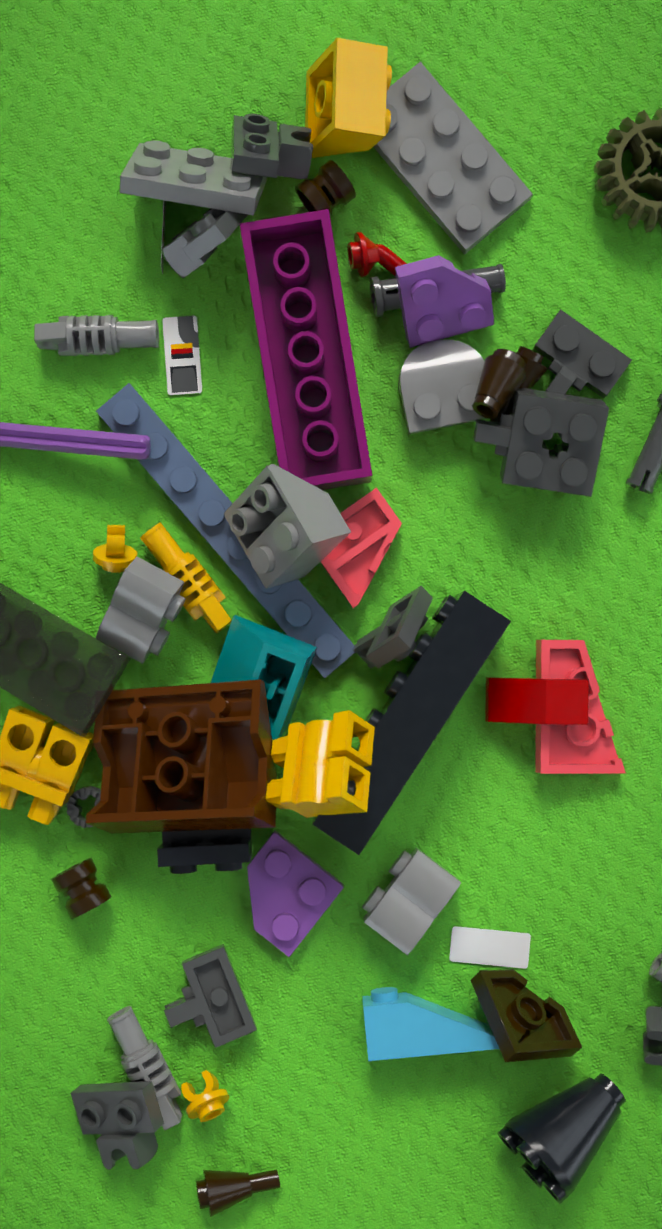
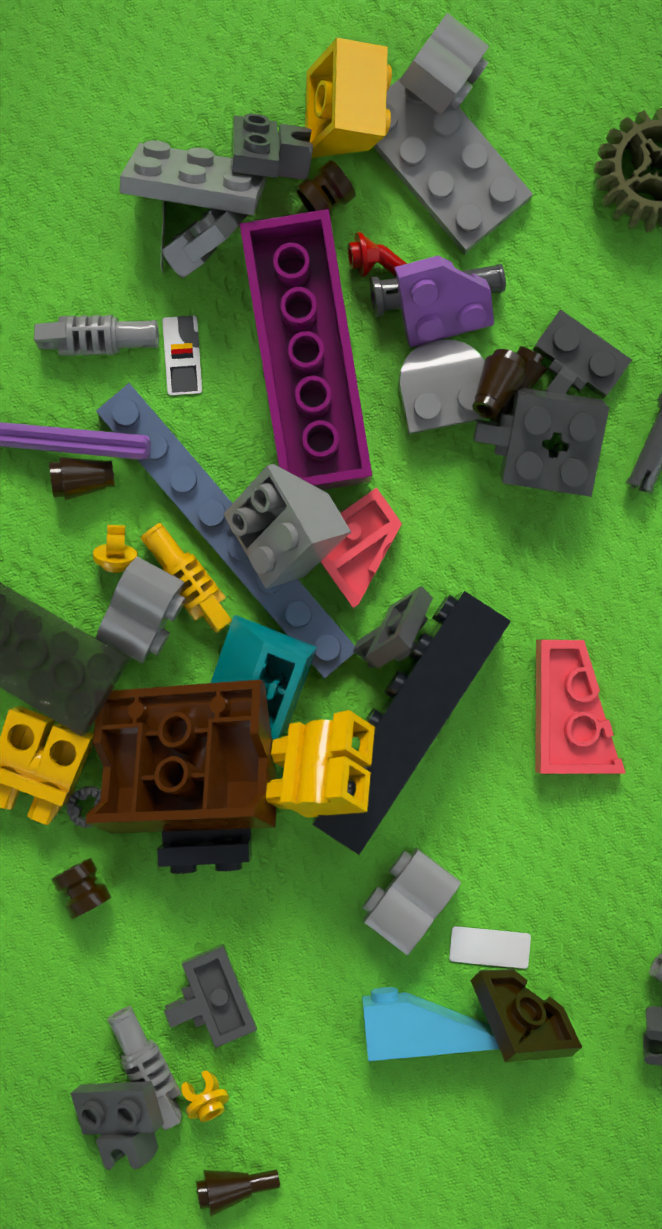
(80, 476): none -> dark brown cone
(288, 892): medium lavender plate -> none
(445, 64): none -> light grey brick
(537, 701): red slope -> none
(564, 1133): black cone -> none

